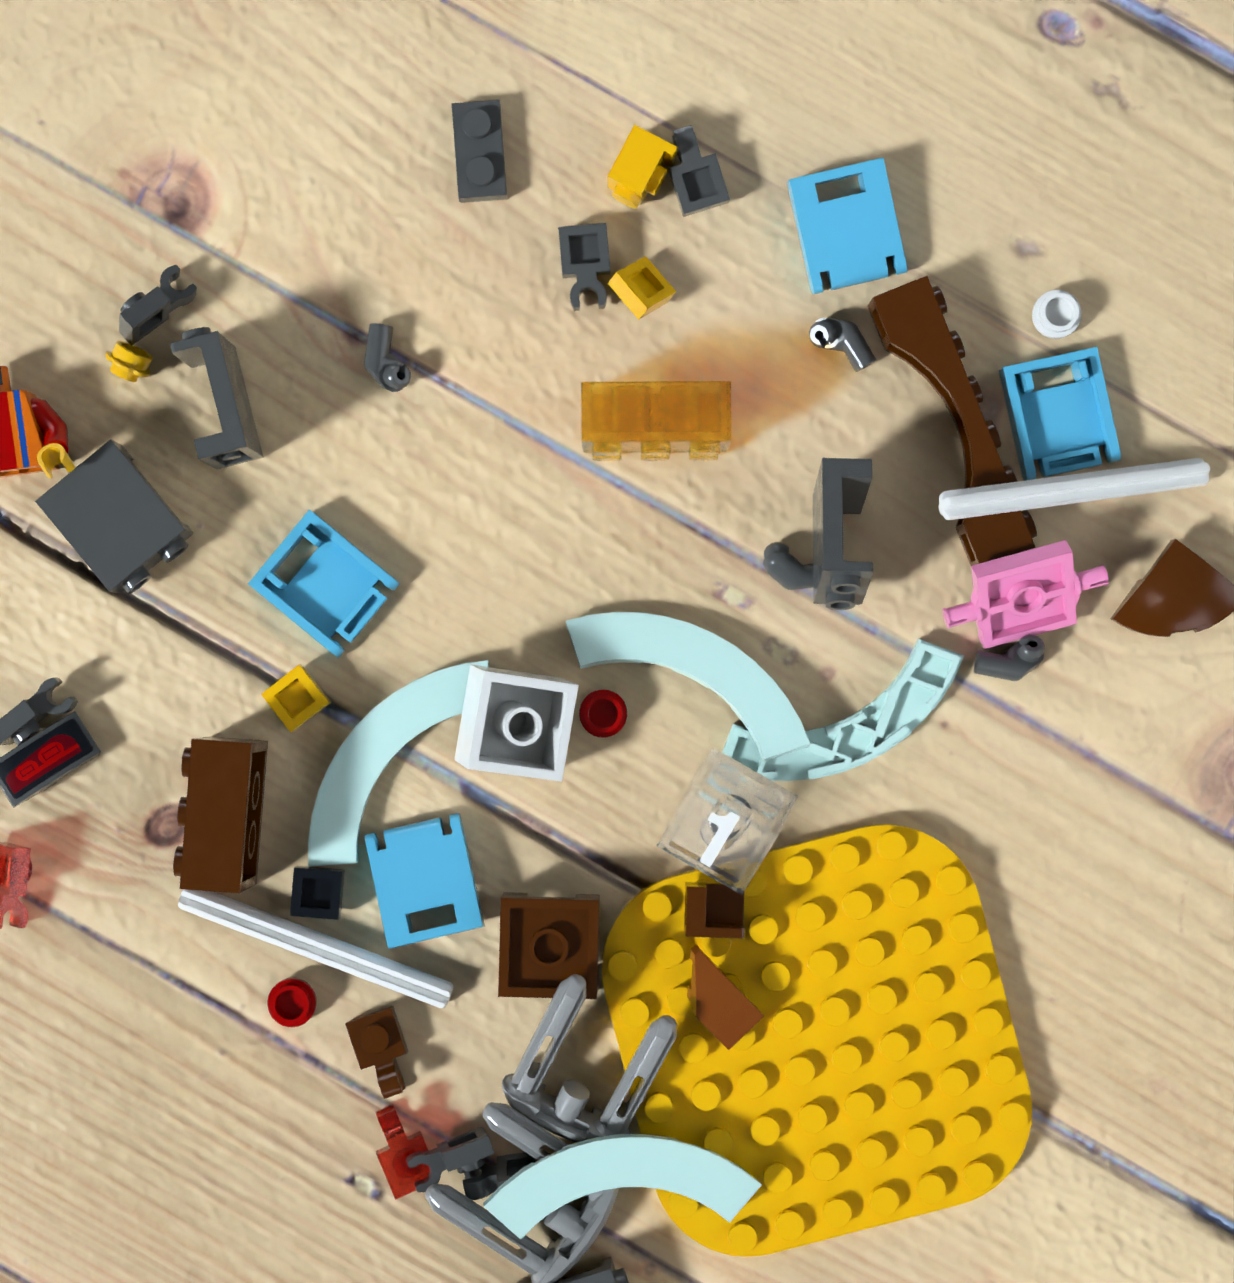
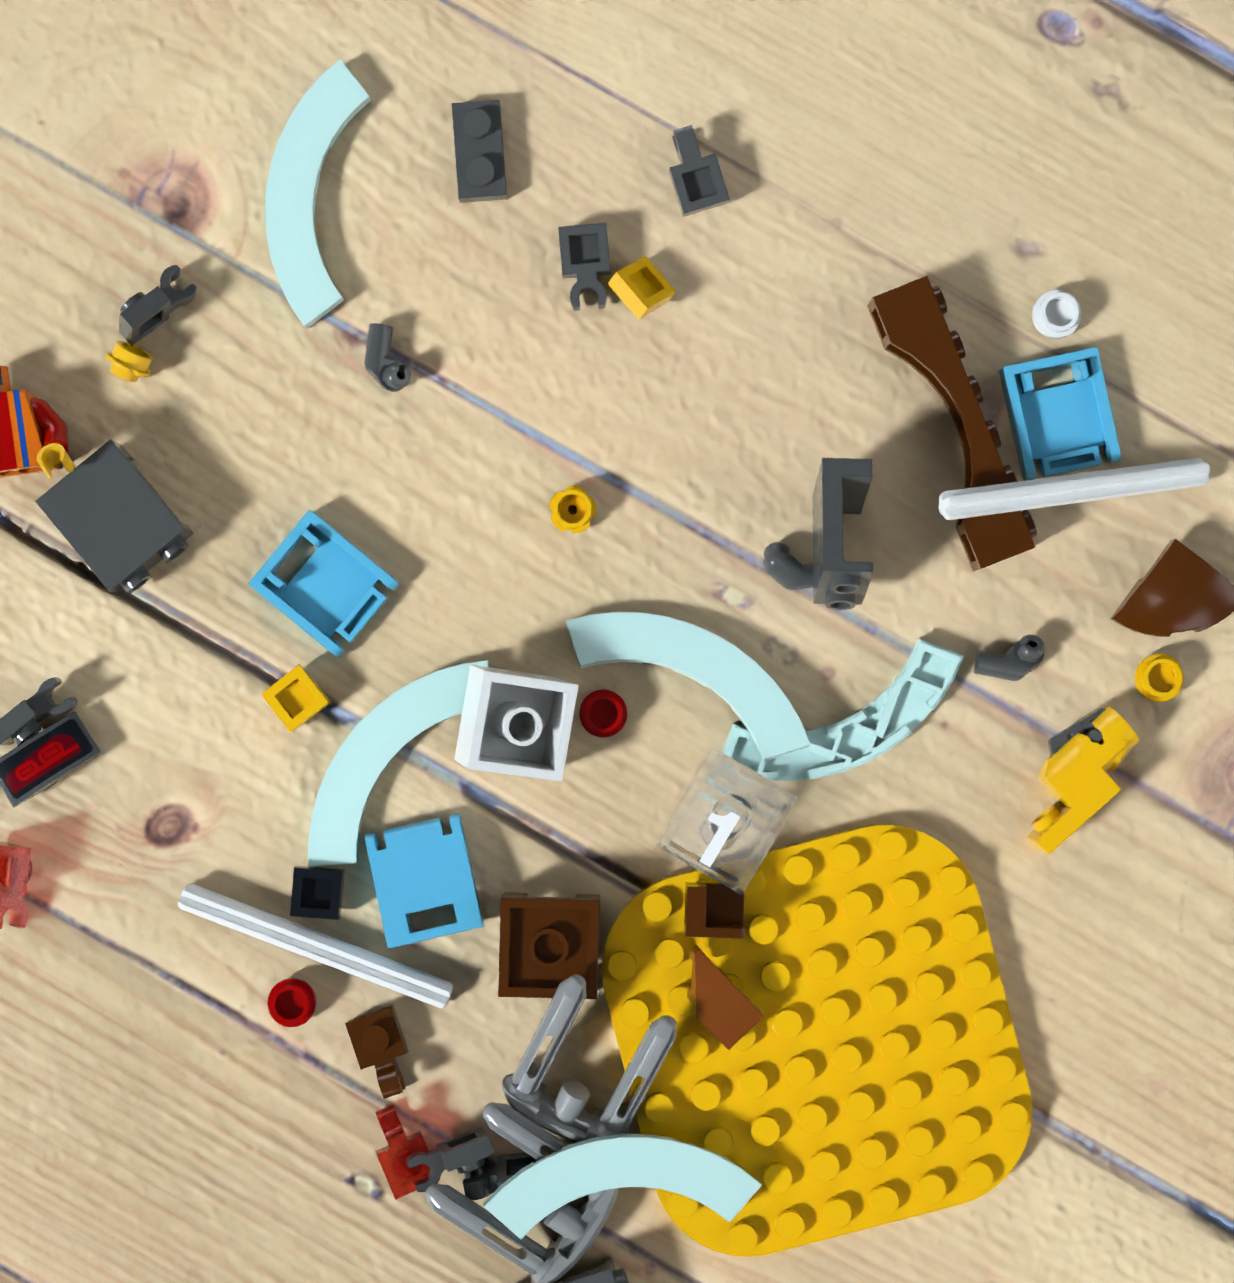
(221, 814): reddish brown brick -> none
(239, 434): dark grey panel -> none
(294, 187): none -> light aqua tile
(585, 509): none -> yellow plate
(639, 167): yellow brick -> none
(656, 419): clear yellow brick -> none
(844, 337): dark grey arm -> none
(850, 232): medium azure container -> none
(1025, 594): bright pink plate -> none
(1078, 774): none -> yellow plate
(1158, 677): none -> yellow plate

